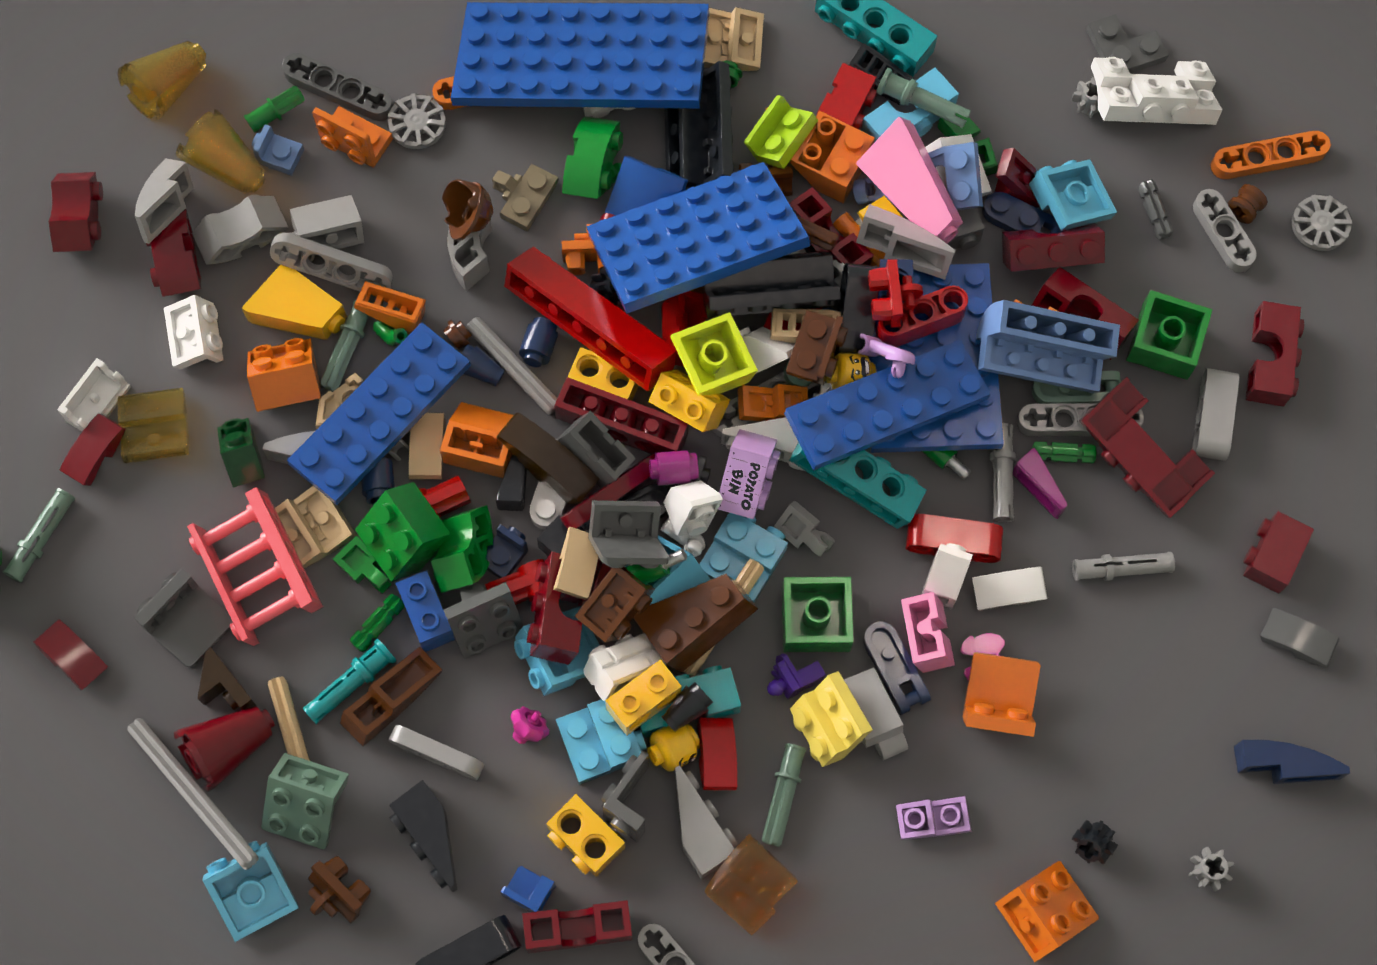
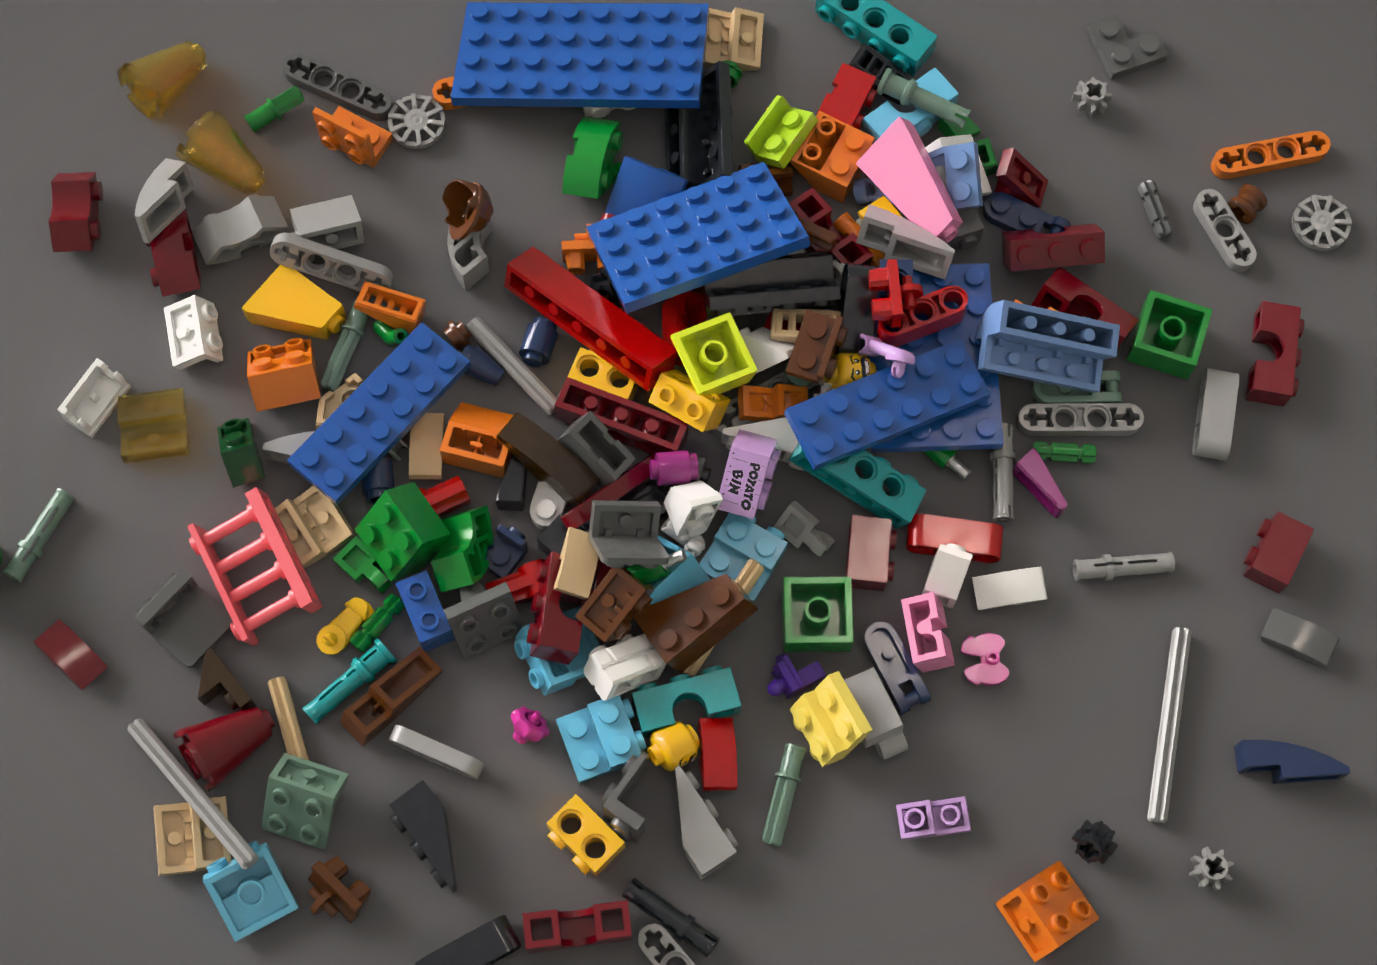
(91, 447): dark red slope -> none
(184, 839): none -> tan slope
(276, 151): medium blue bracket -> none
(337, 634): none -> yellow piece
(524, 194): dark tan hinge -> none
(528, 890): blue panel -> none
(643, 697): yellow brick -> none
(677, 922): none -> black pin
(687, 707): black cone -> none
(750, 884): clear orange slope -> none
(869, 552): none -> brick
(1001, 694): orange bracket -> none
(1072, 194): medium azure plate -> none
(1138, 455): dark red bracket -> none
(1156, 98): white bracket -> none
(1169, 725): none -> light grey axle

